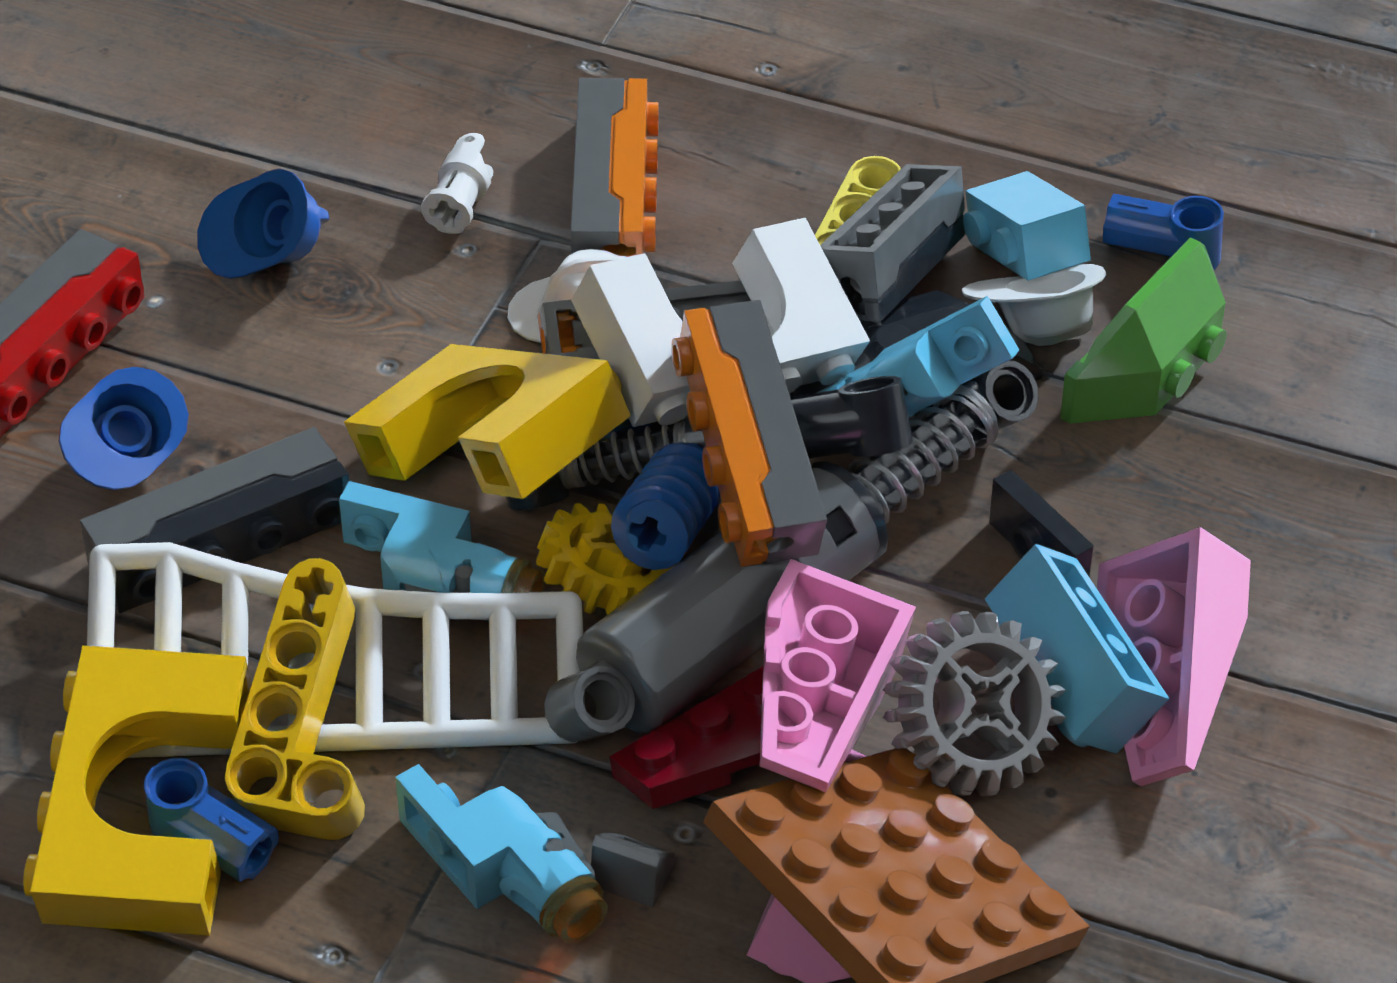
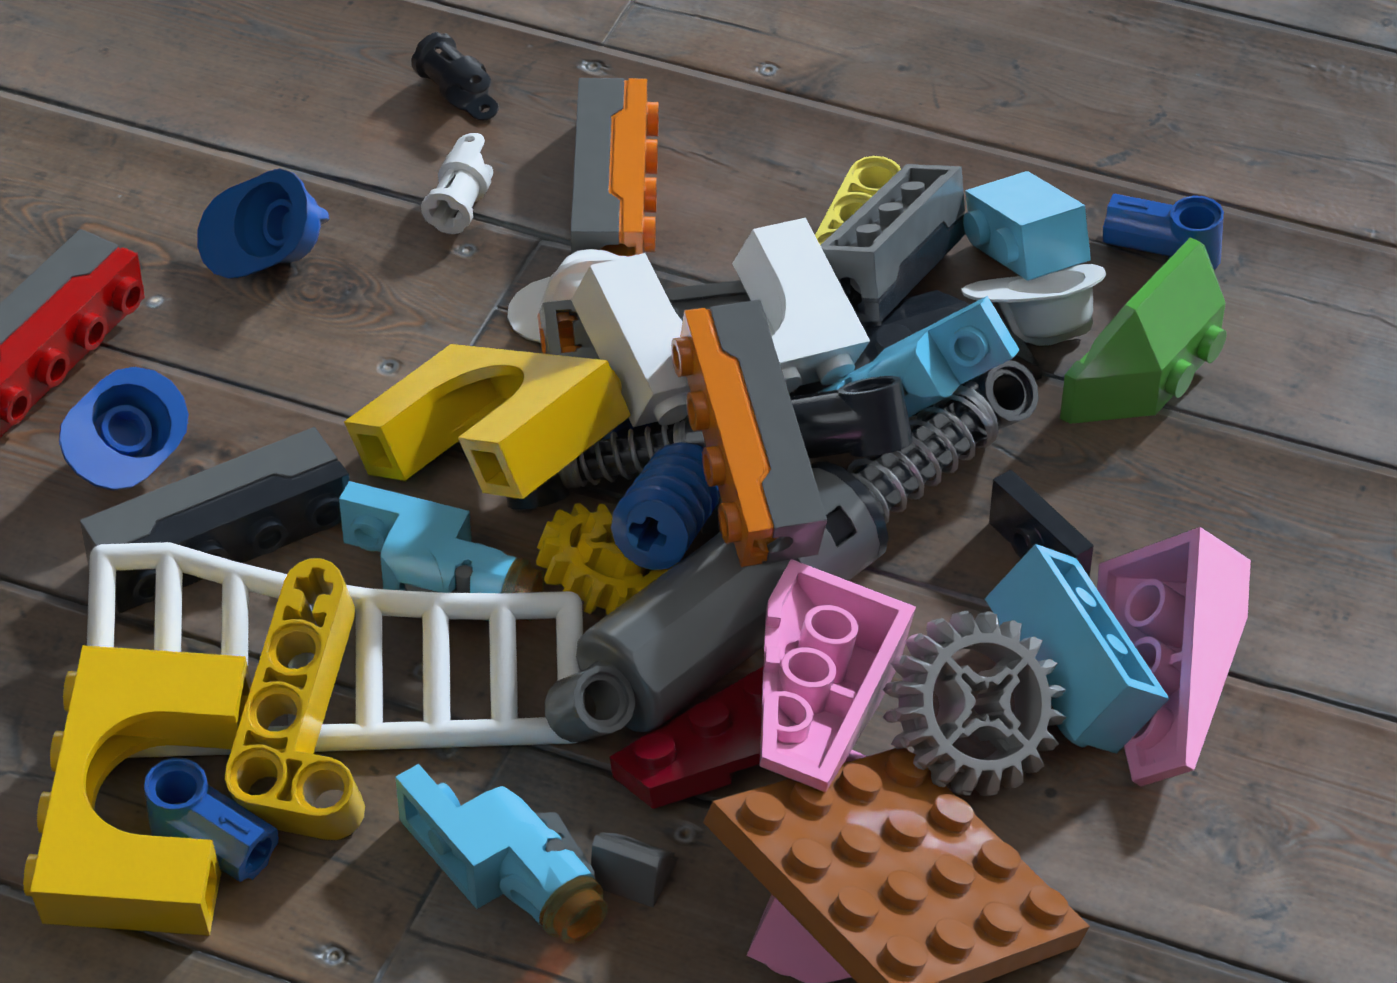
(459, 77): none -> black piece

